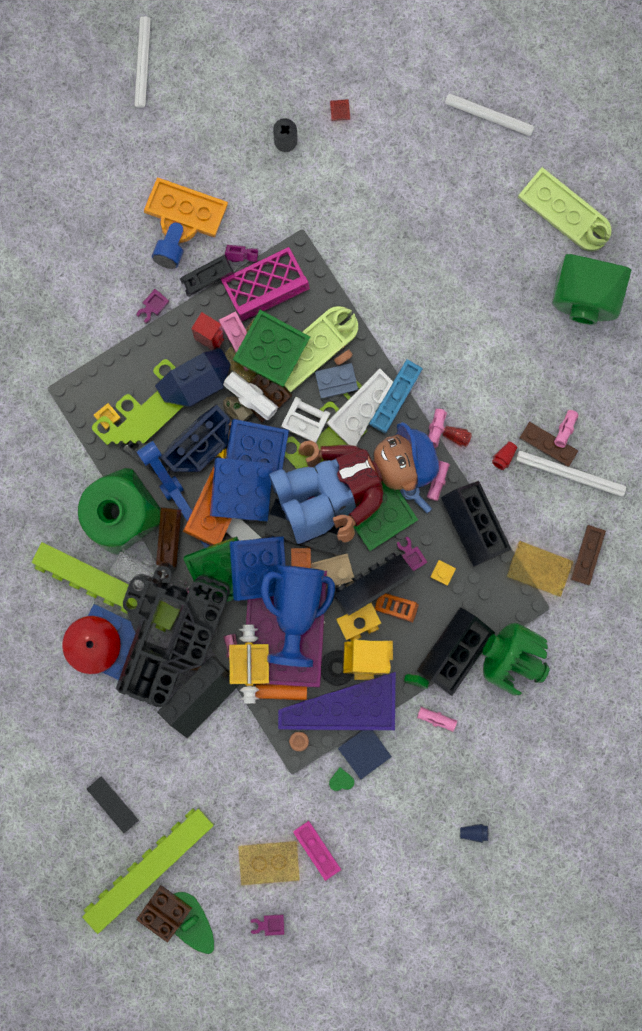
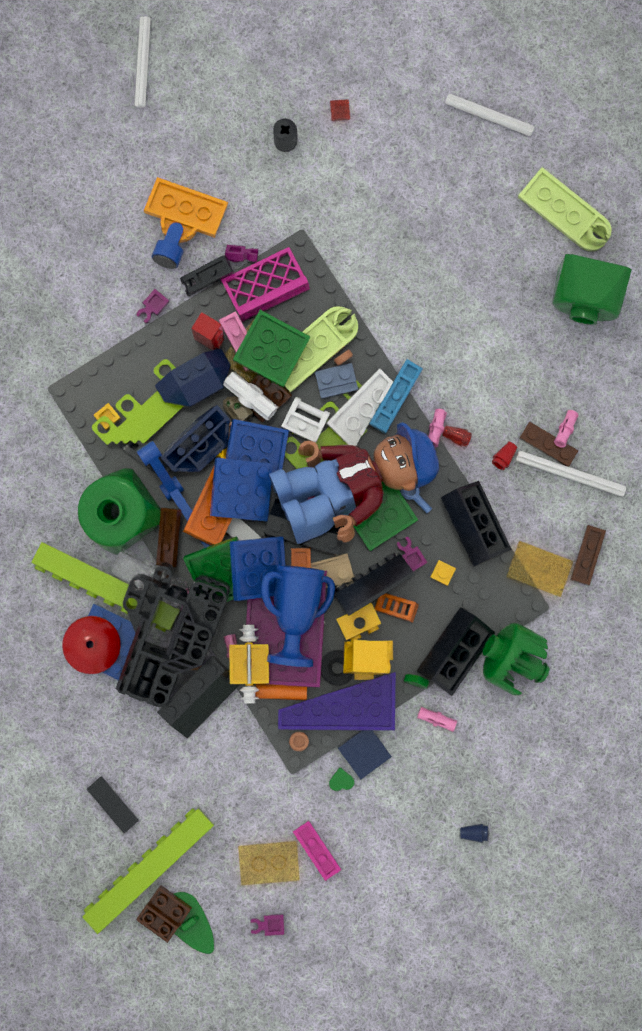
(438, 482): bright pink pin -> none

